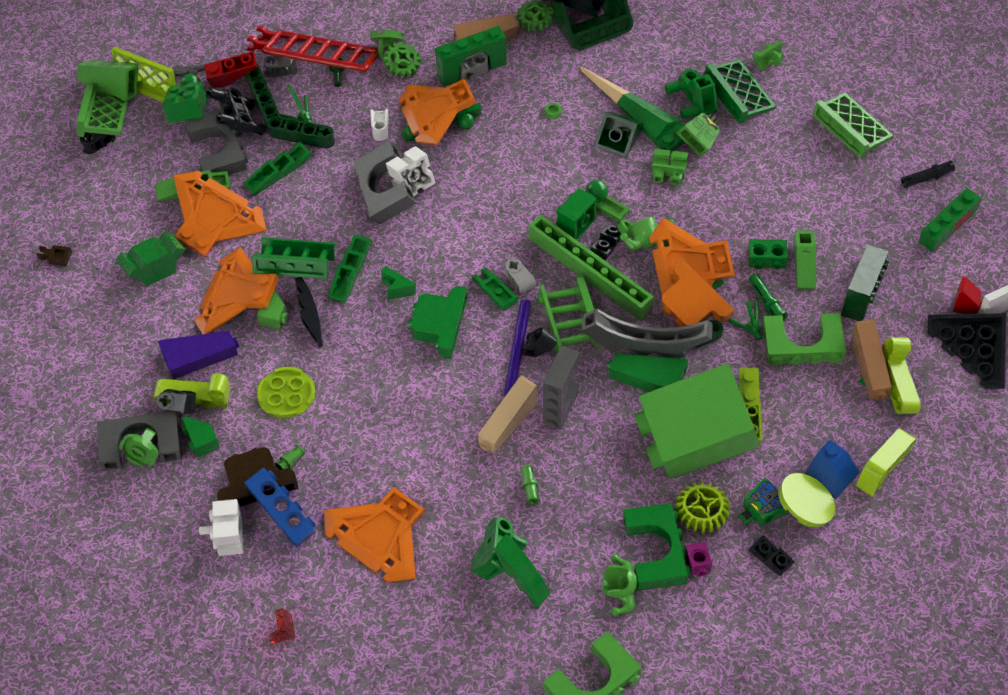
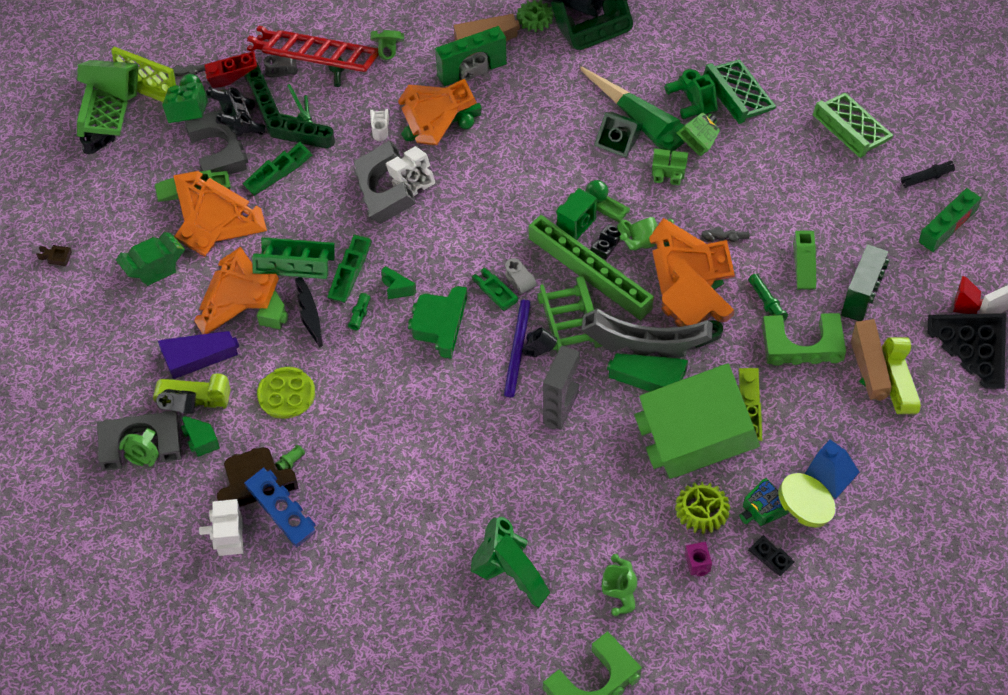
(285, 627): clear red tile -> none
(359, 311): none -> green pin
(378, 534): orange plate -> none
(402, 62): bright green gear -> none
(509, 414): tan slope -> none
(529, 485): bright green pin -> none
(553, 110): bright green tile -> none
(662, 521): green arch -> none
(718, 233): none -> dark grey animal
(752, 326): green plant -> none
(767, 253): green brick -> none
(770, 55): bright green hips -> none
(885, 461): lime beam -> none

